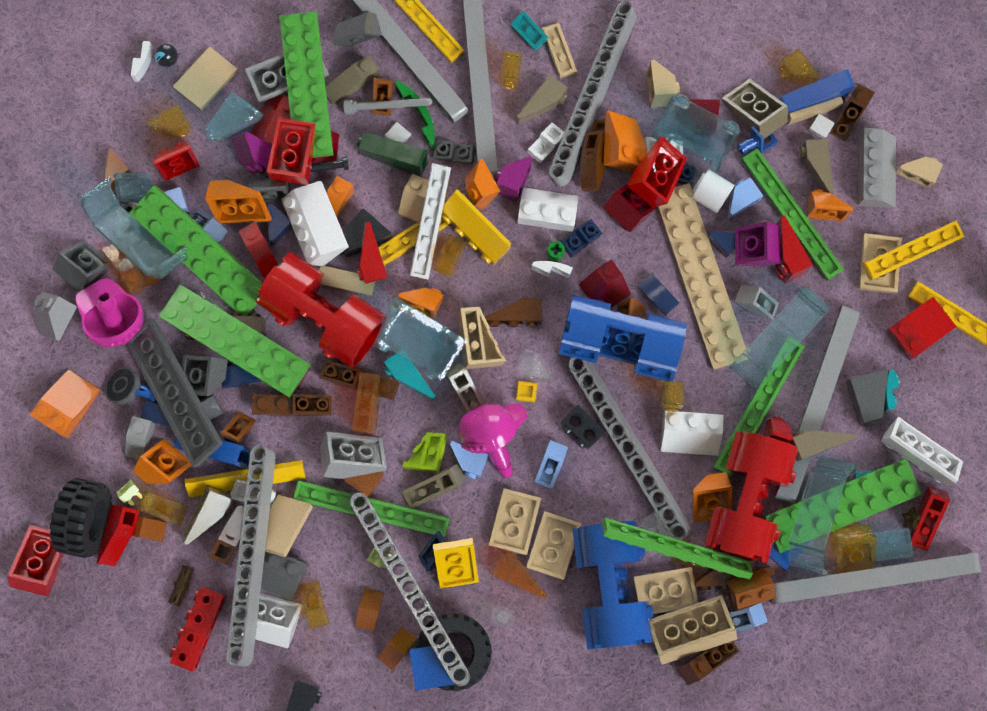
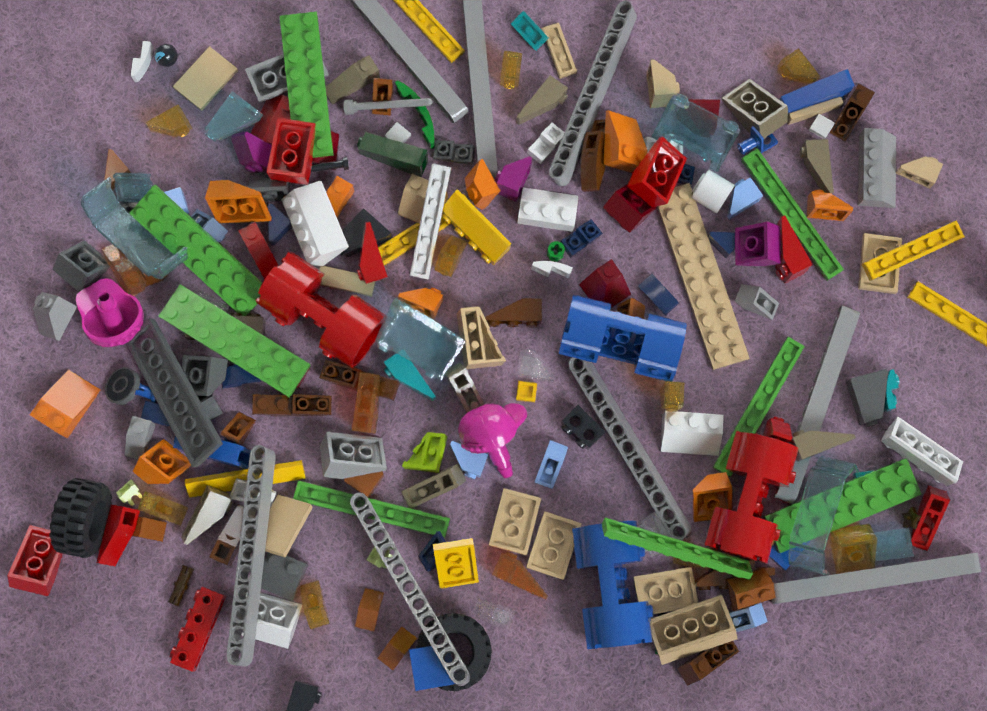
(176, 160): red slope -> none
(357, 29): dark grey slope -> none
(780, 337): clear light blue windscreen -> none
(921, 328): red slope -> none

